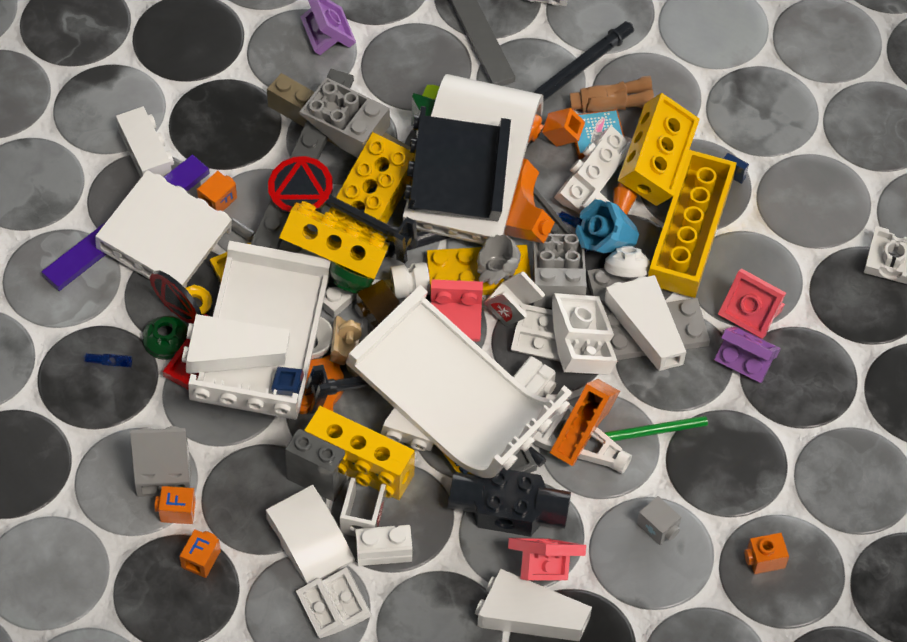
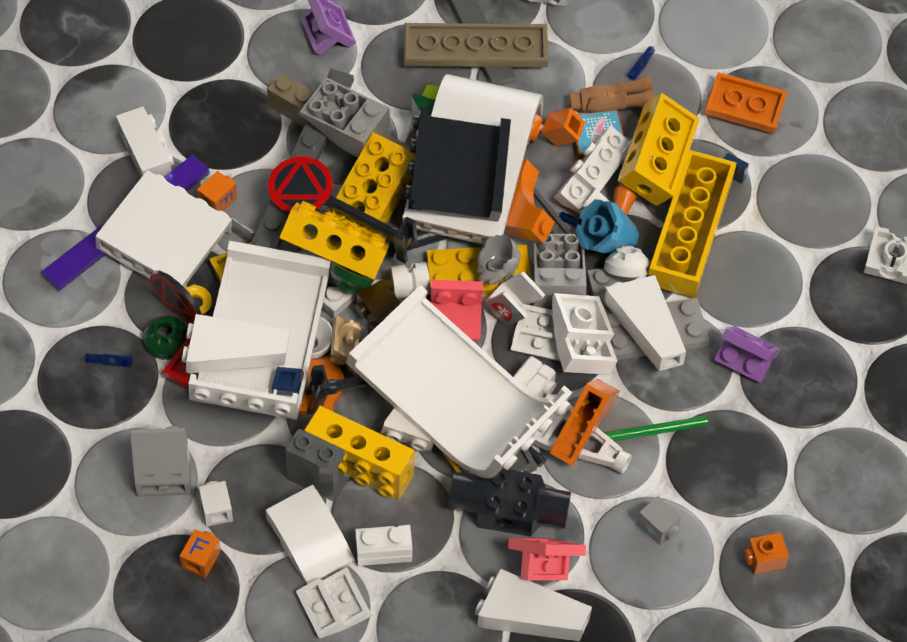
(176, 505): orange brick -> none
(215, 503): none -> white brick
(347, 521): white piece -> none
(475, 45): none -> dark tan tile
(614, 38): black axle -> none
(641, 63): none -> clear blue pin
(746, 102): none -> orange plate
(752, 303): coral bracket -> none

